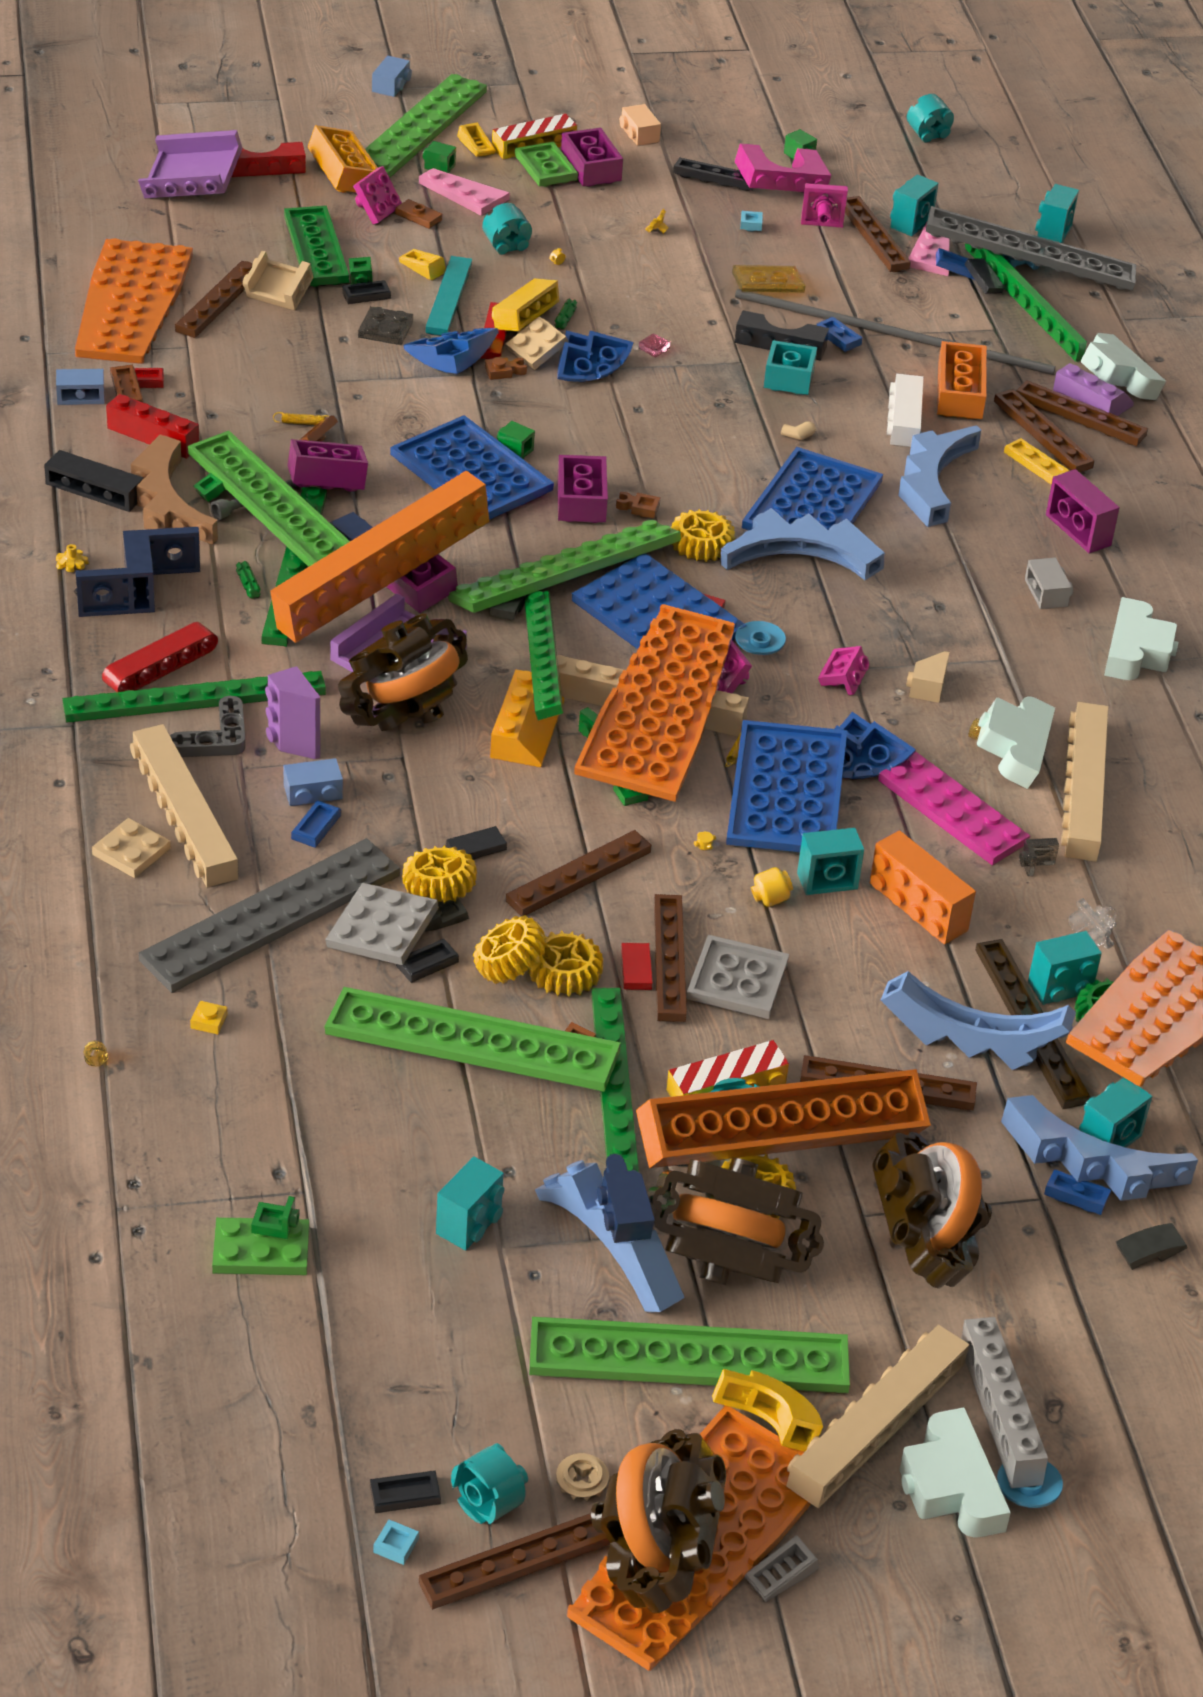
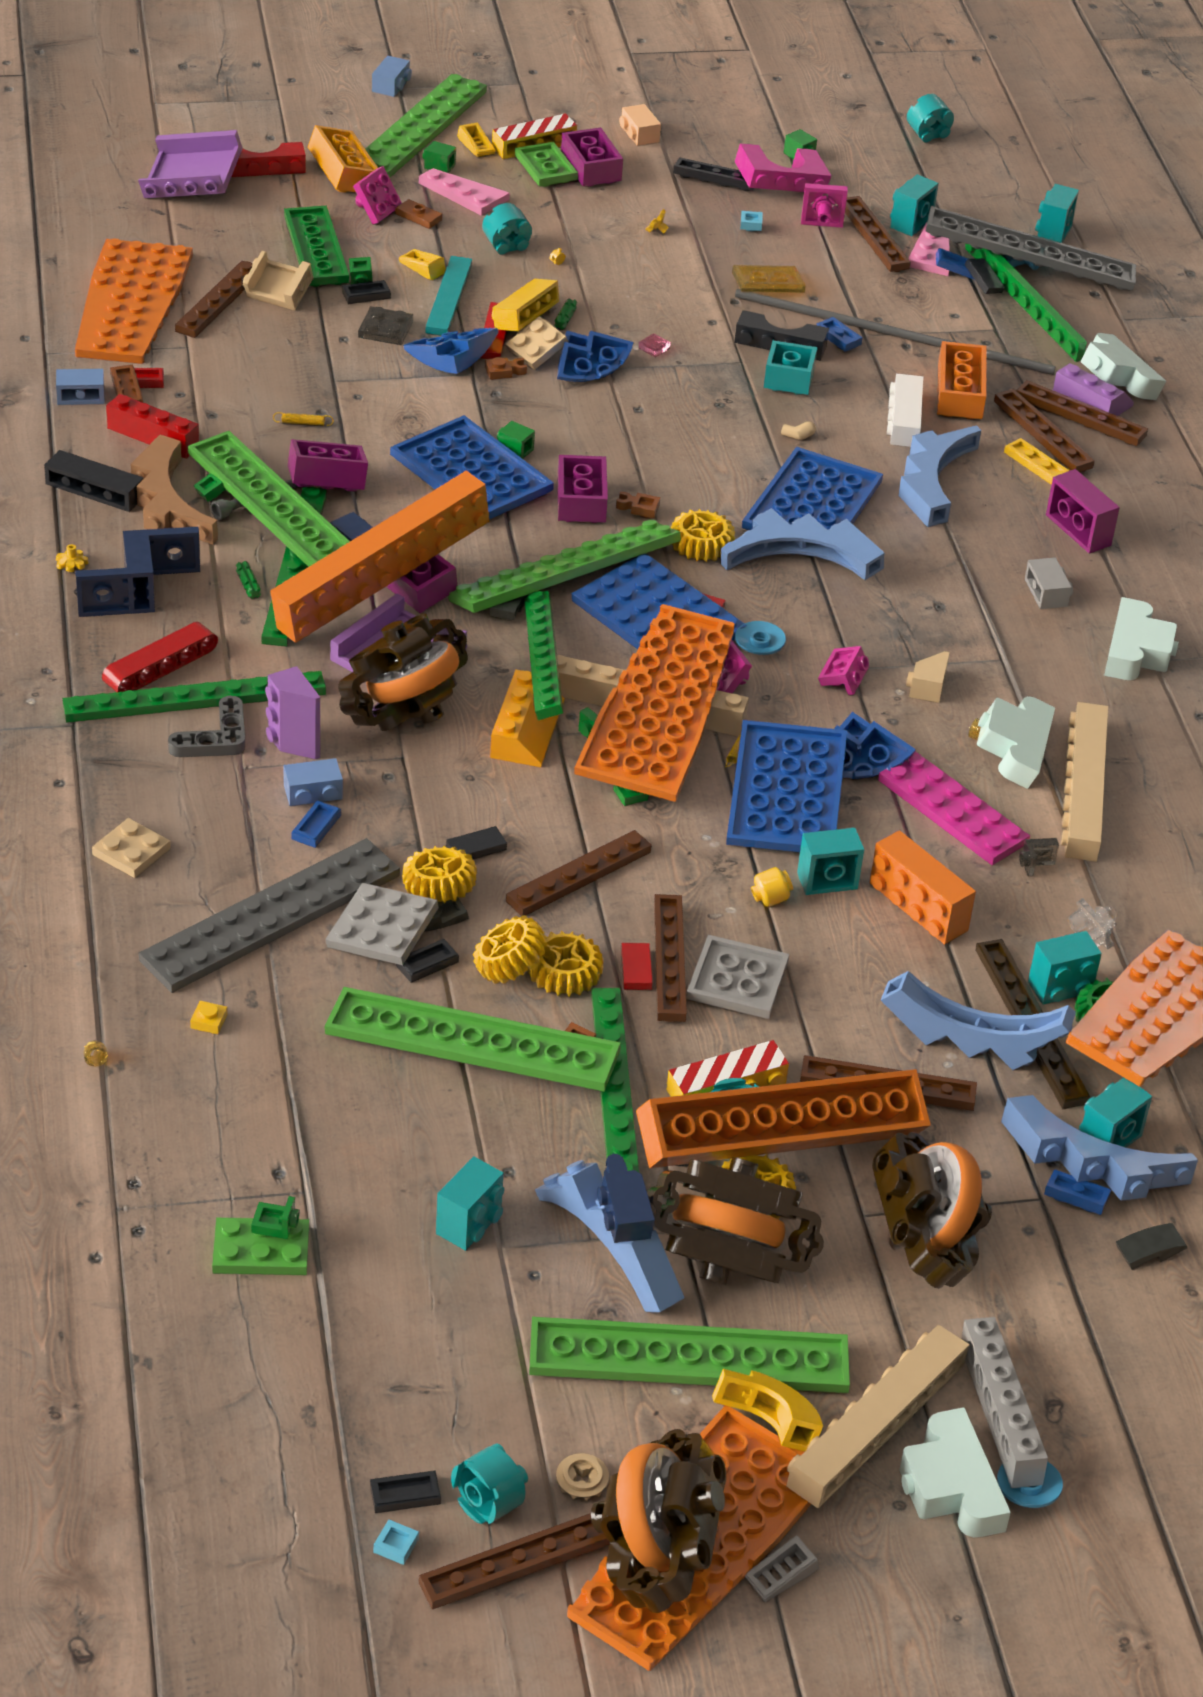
(184, 806): tan brick -> none
(318, 432): dark orange plate -> none
(705, 840): yellow piece -> none

